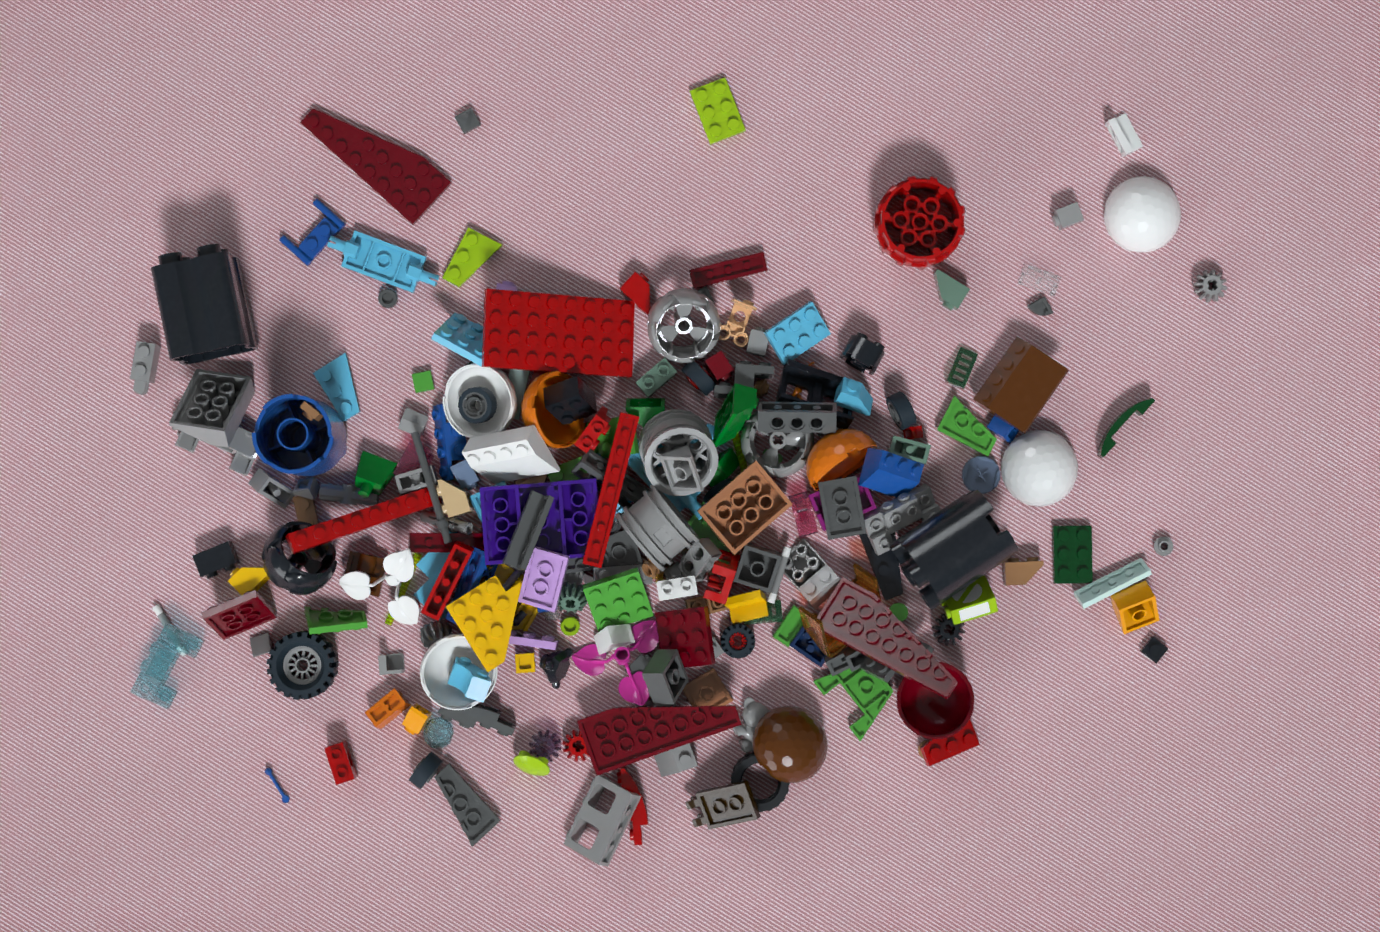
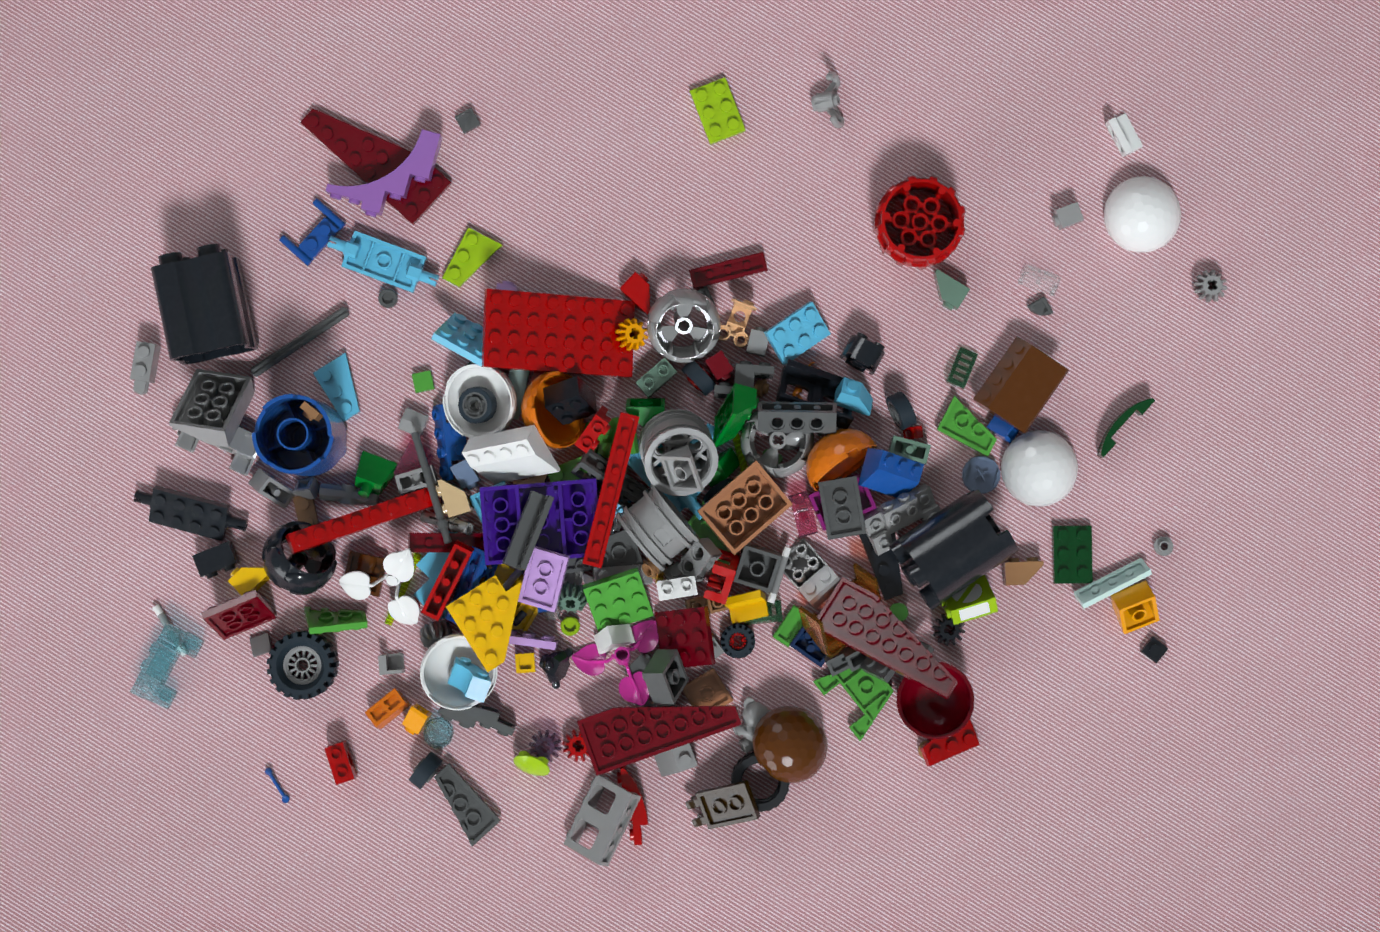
(189, 513): none -> black plate
(299, 341): none -> dark grey axle
(373, 195): none -> medium lavender arch
(634, 341): none -> light orange gear
(829, 100): none -> light grey piece

